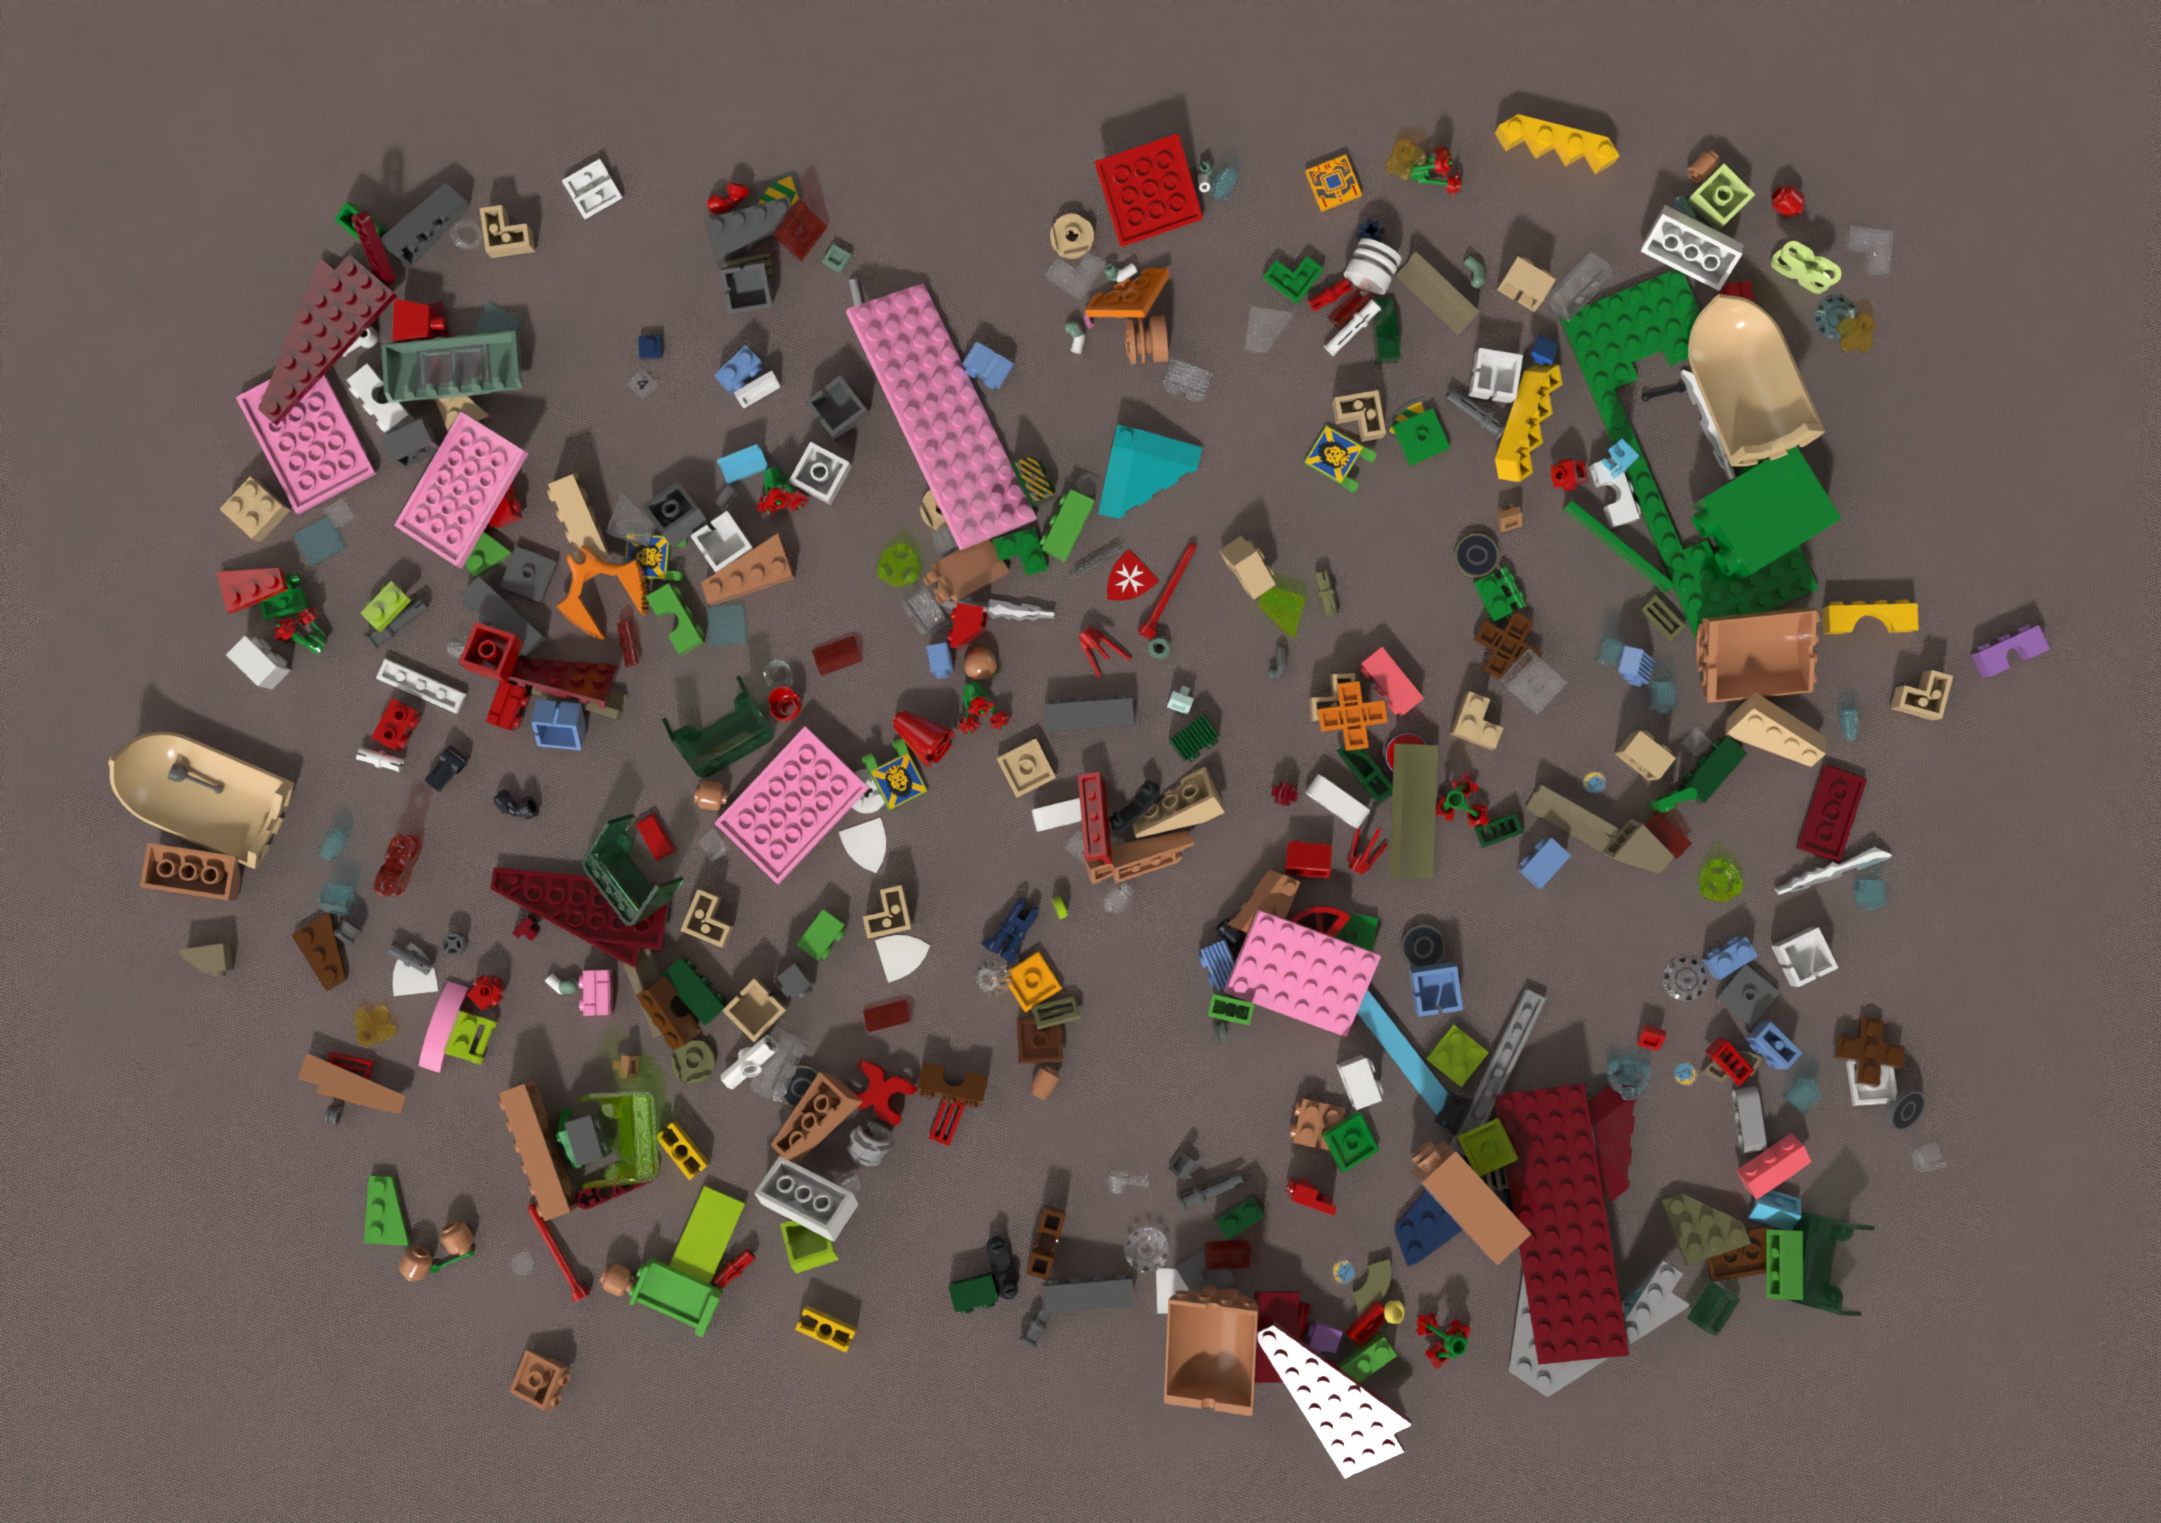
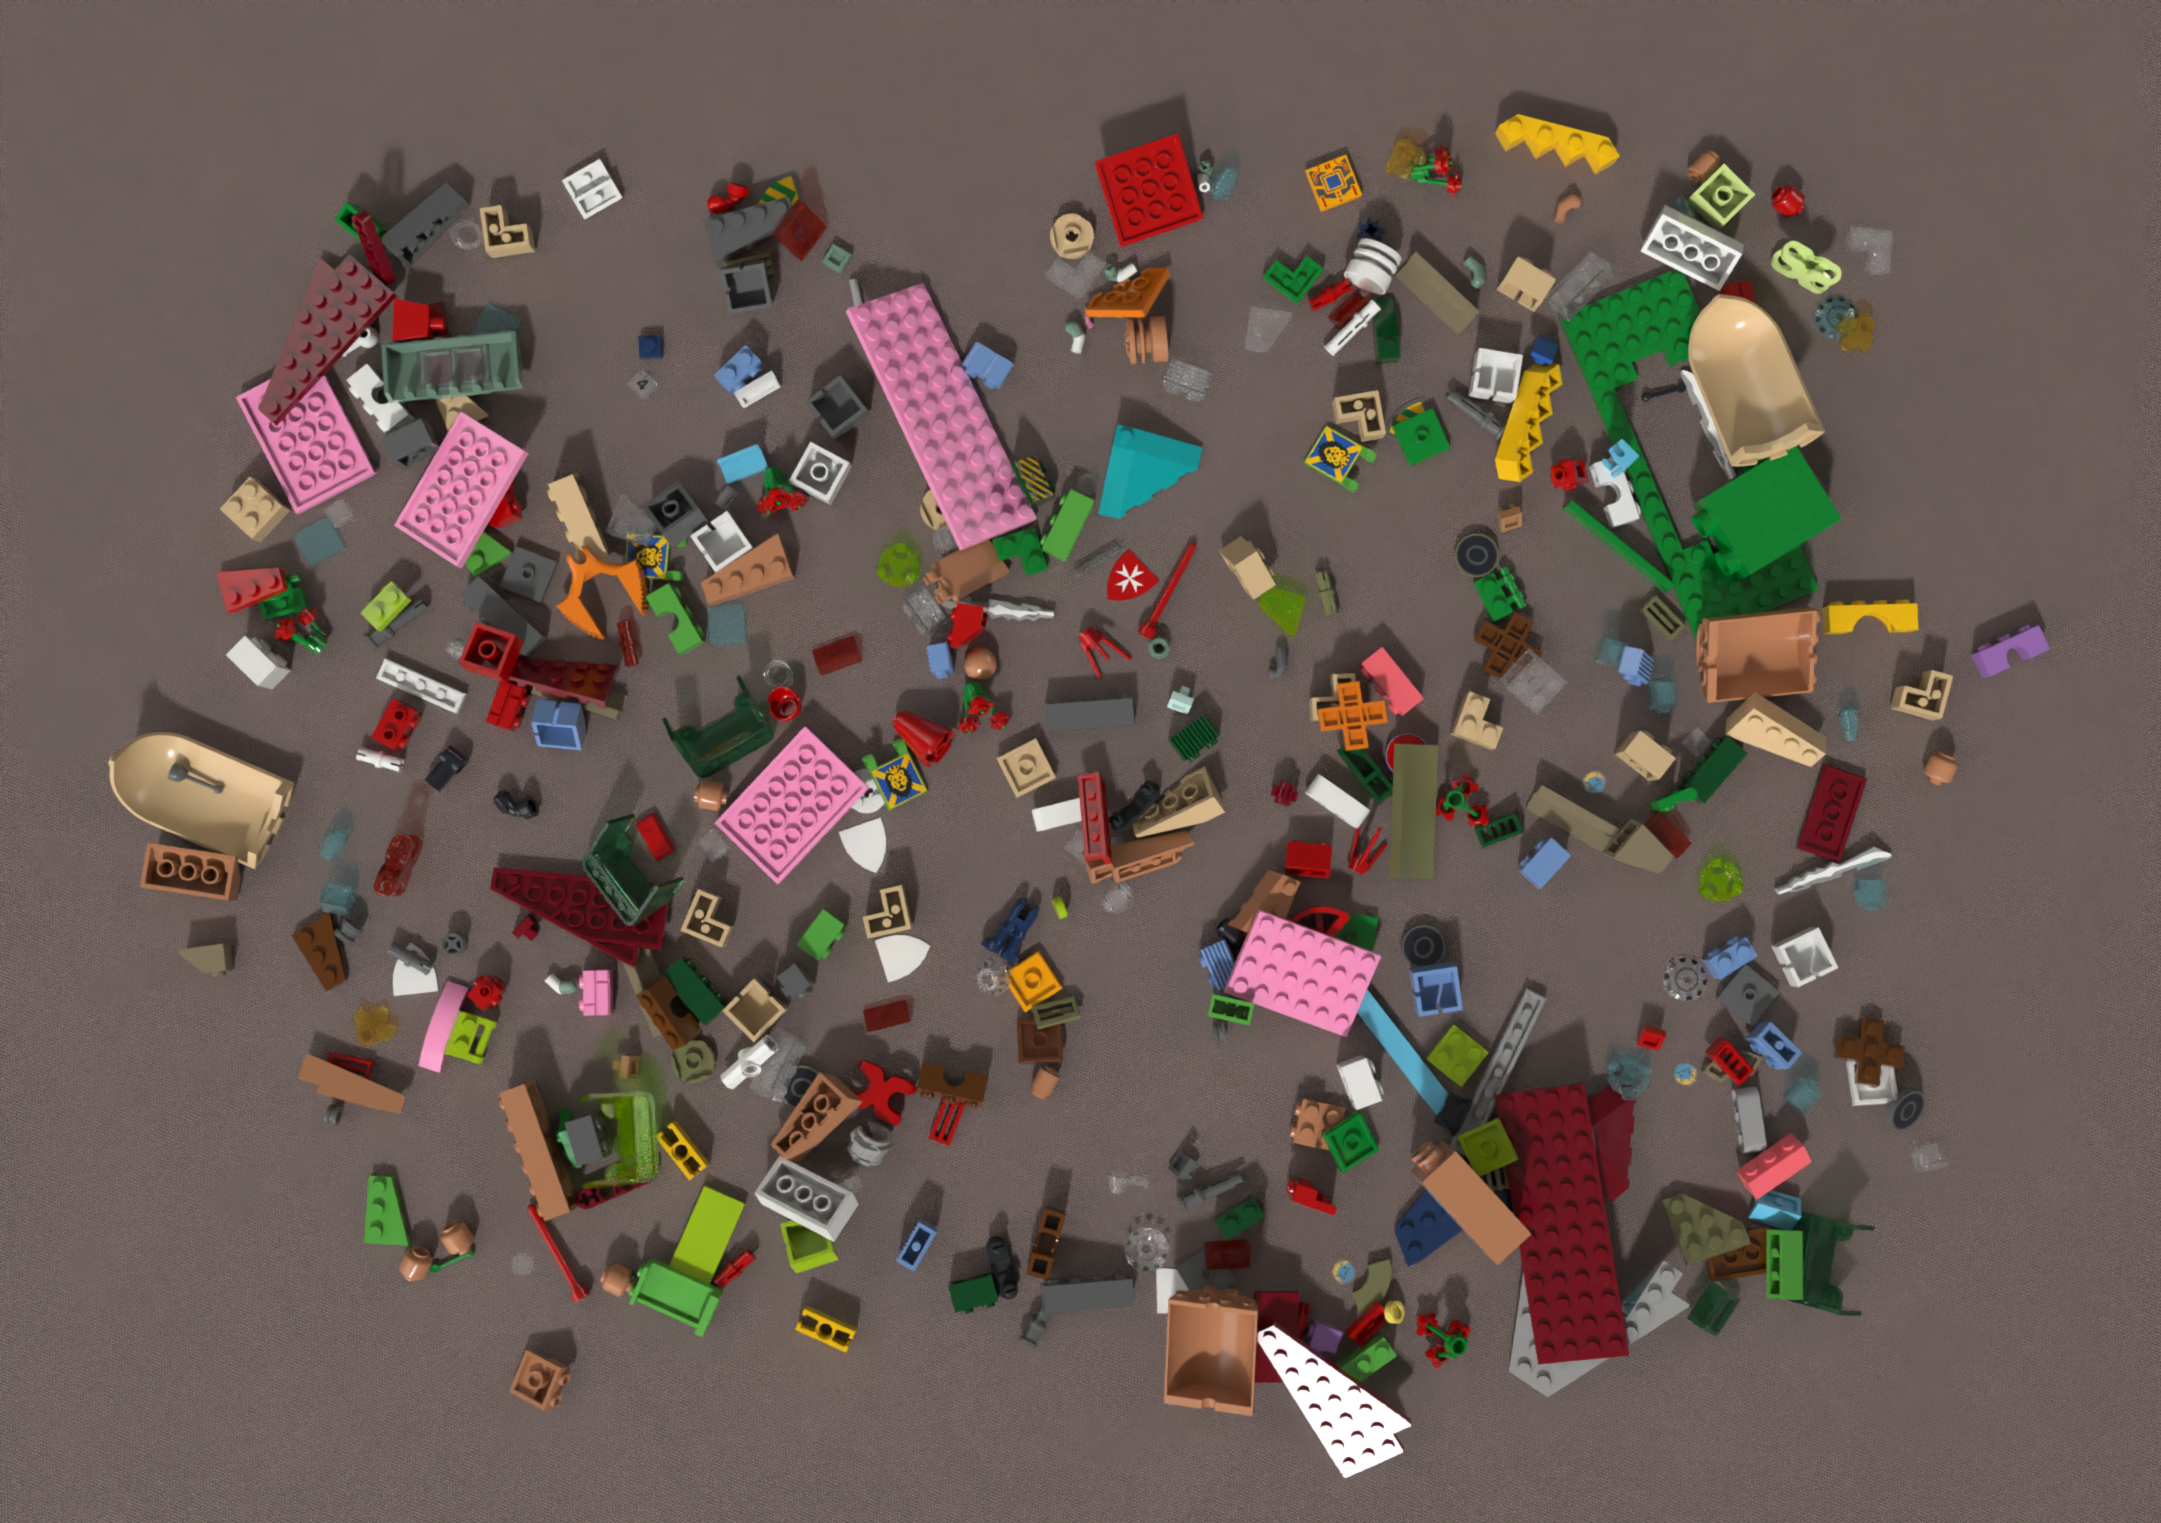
(917, 1244): none -> medium blue brick
(1564, 205): none -> nougat arm
(1941, 768): none -> nougat head

